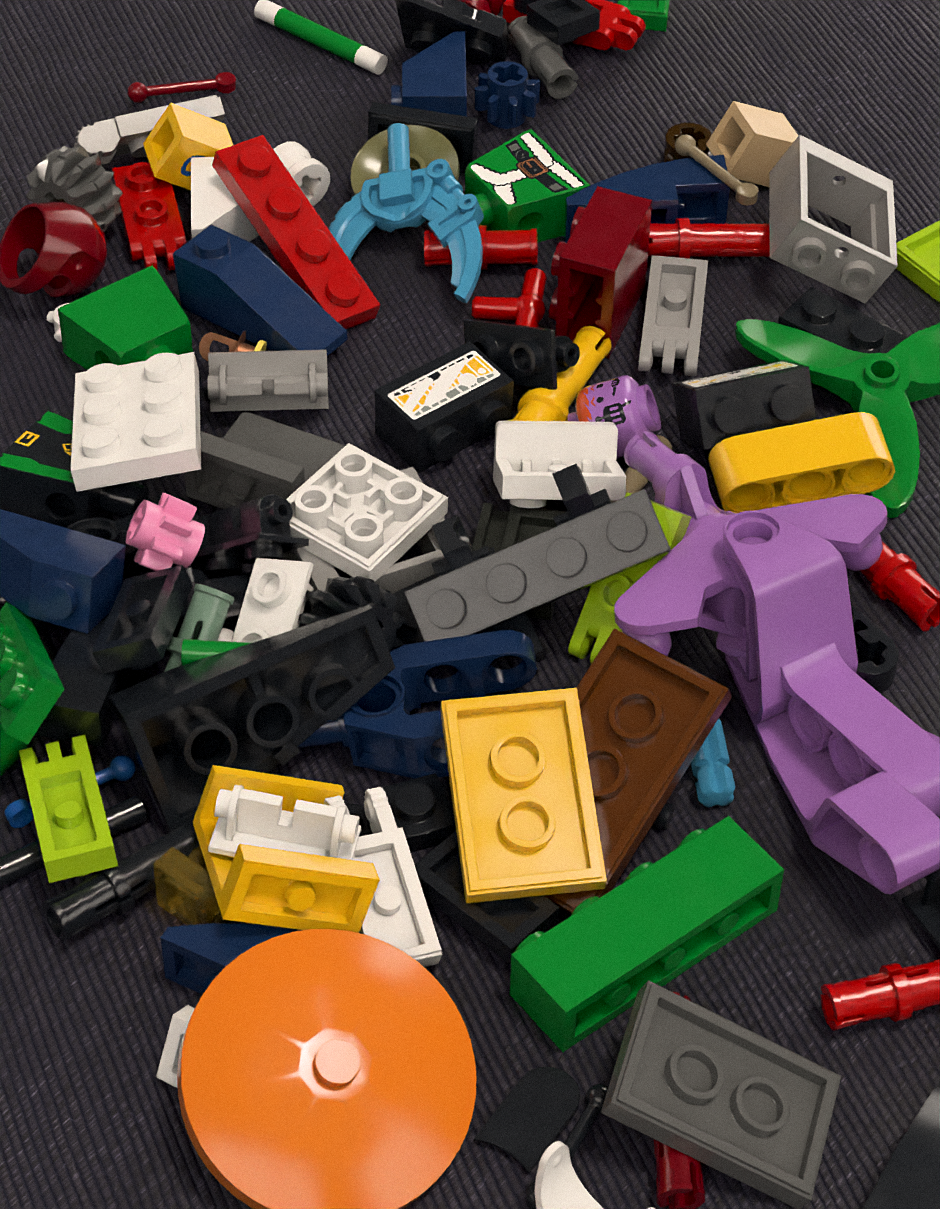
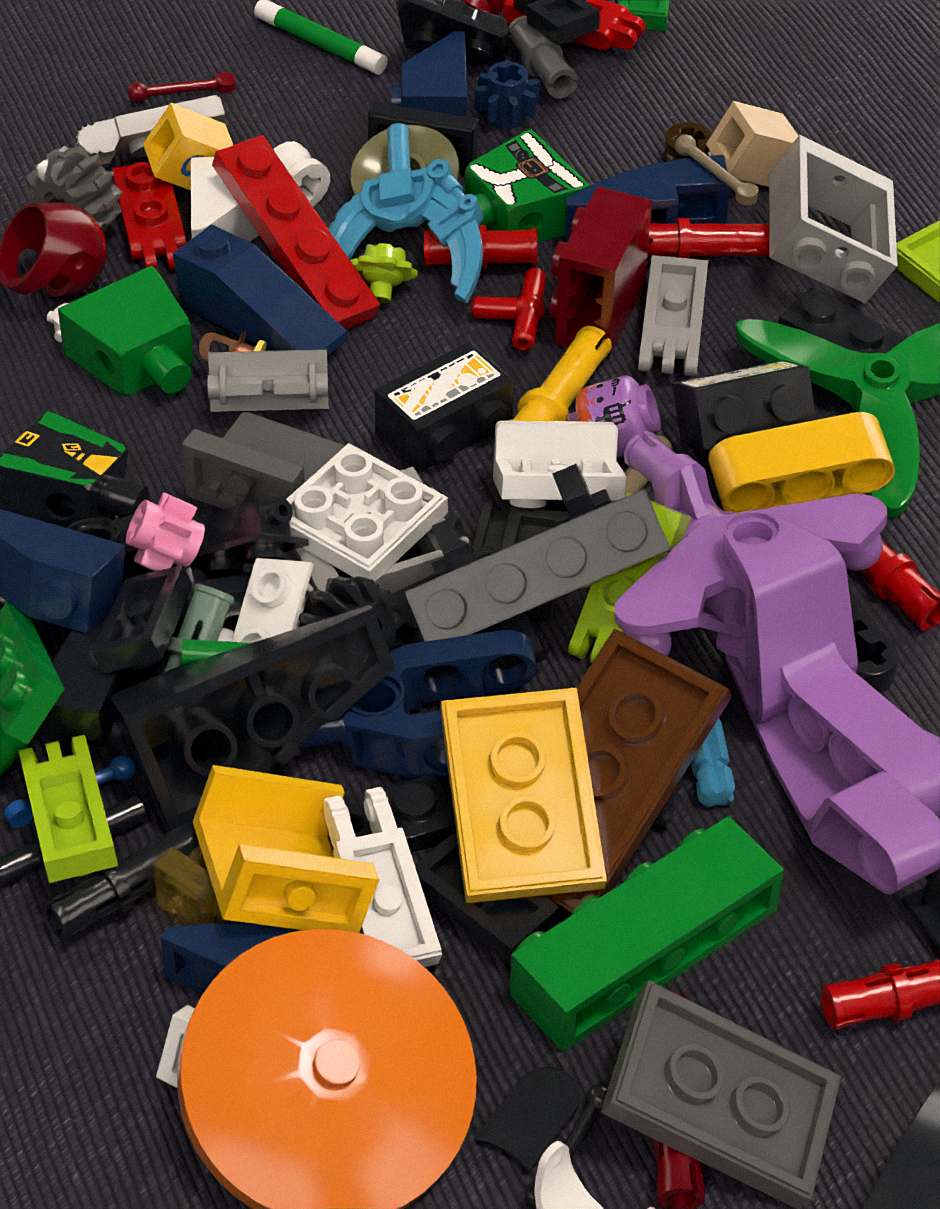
(136, 421): white plate -> none
(259, 821): white hinge -> none
(383, 269): none -> lime plant
(523, 352): black hinge -> none

